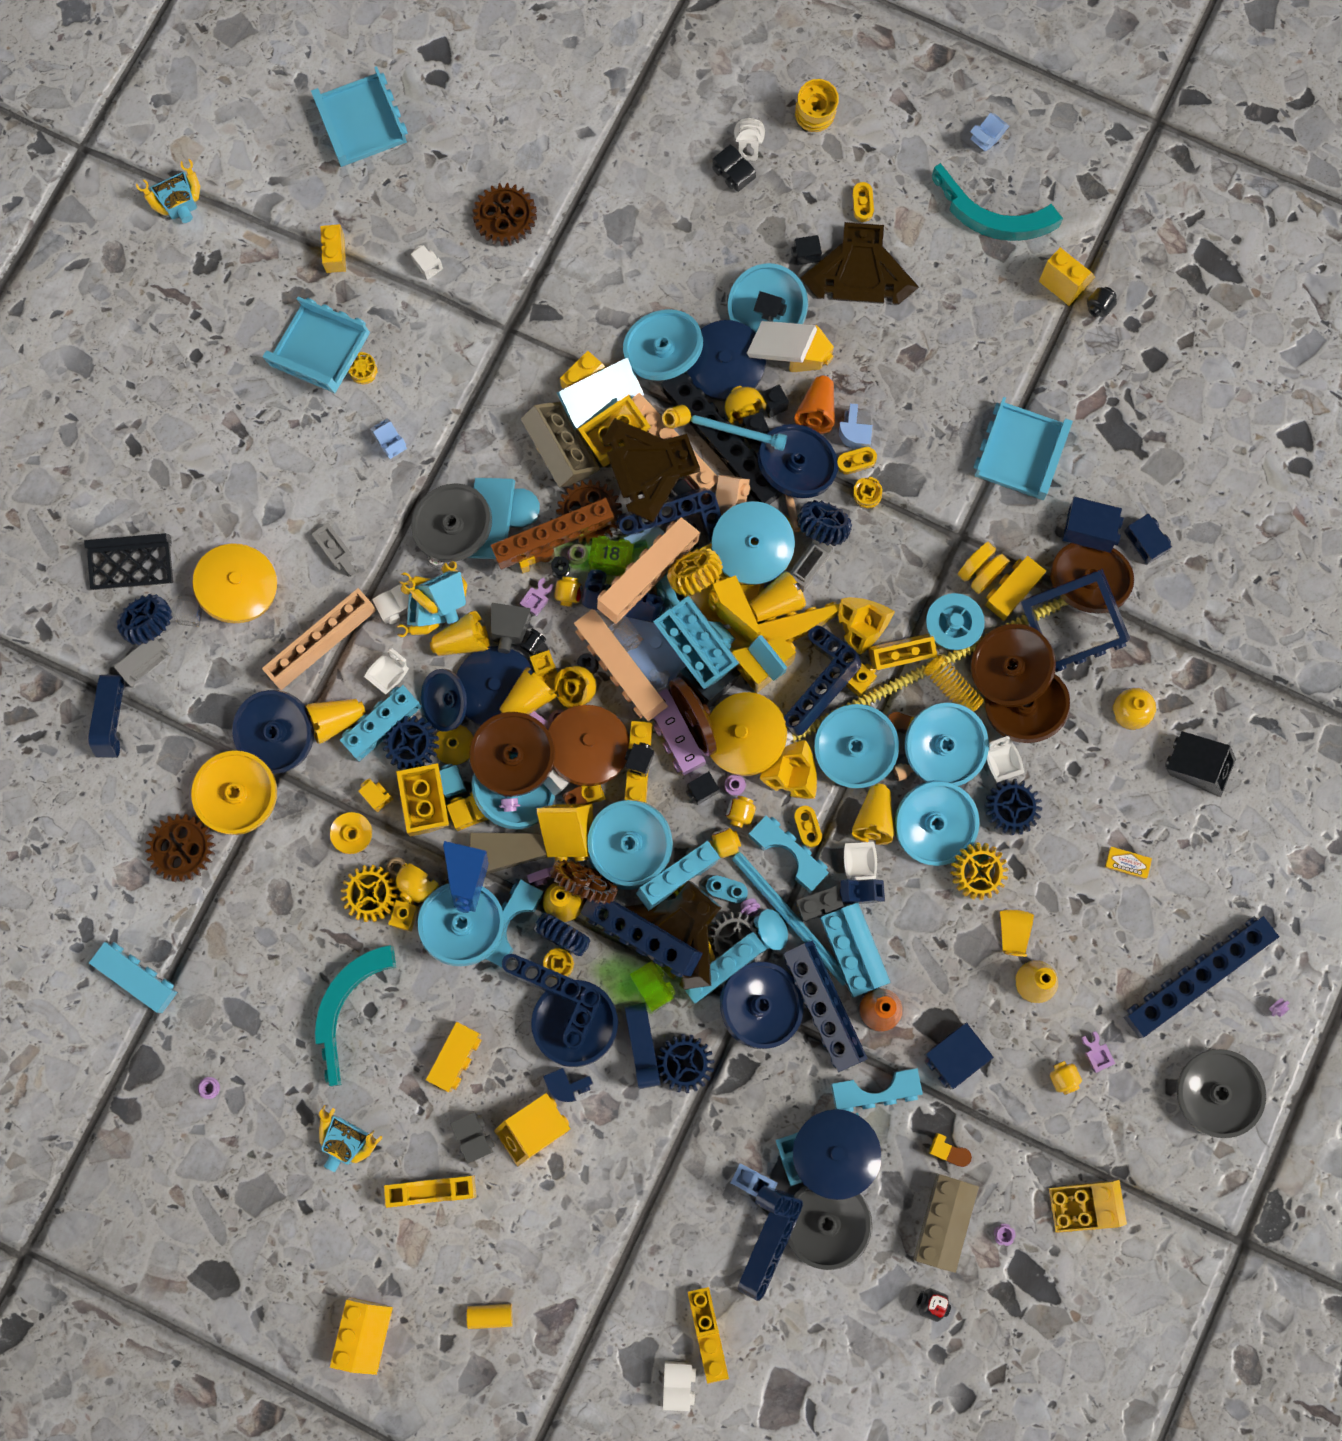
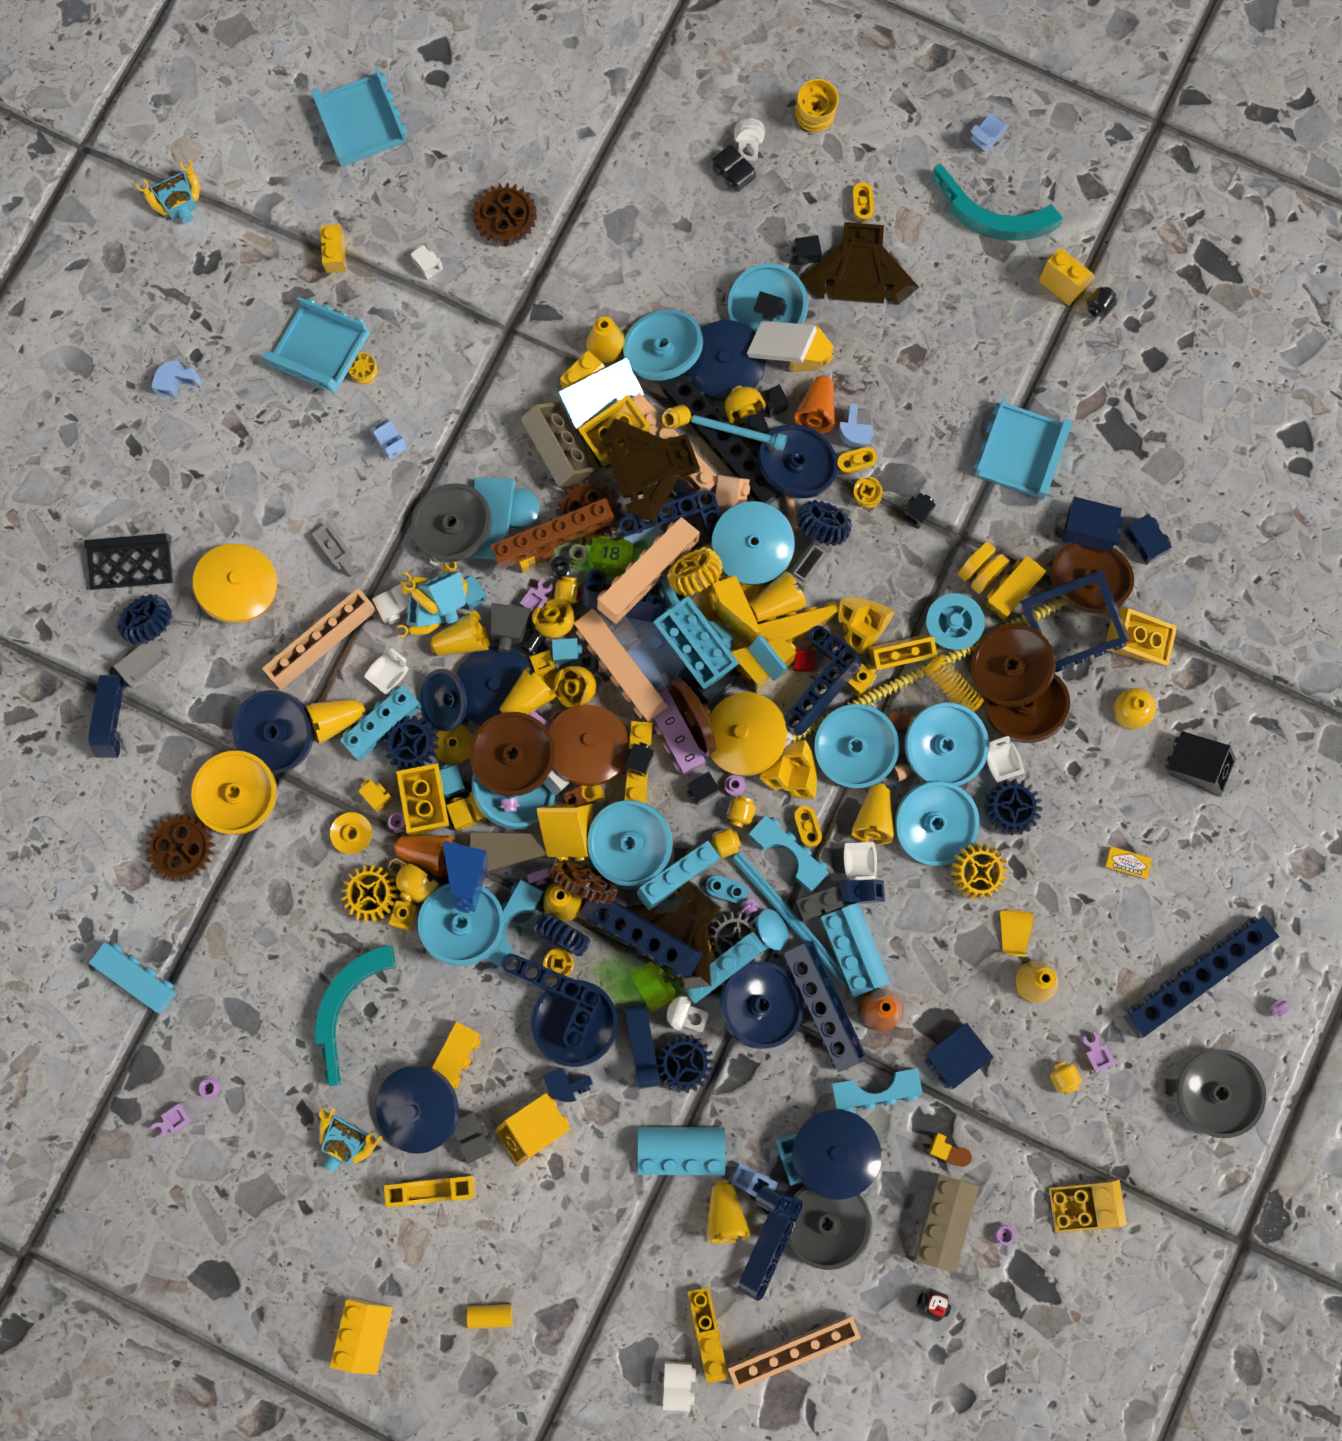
(169, 377): none -> light blue brick
(174, 1120): none -> lavender plate
(392, 822): none -> lavender plate
(417, 1109): none -> dark blue dish
(424, 852): none -> orange cone
(474, 595): none -> medium azure brick
(554, 619): none -> yellow cylinder
(566, 651): none -> medium azure brick
(605, 340): none -> yellow cone
(679, 1011): none -> white piece
(681, 1150): none -> medium azure brick
(725, 1216): none -> yellow cone
(793, 1352): none -> light nougat brick
(804, 661): none -> red tile
(919, 509): none -> black brick
(1149, 637): none -> yellow slope

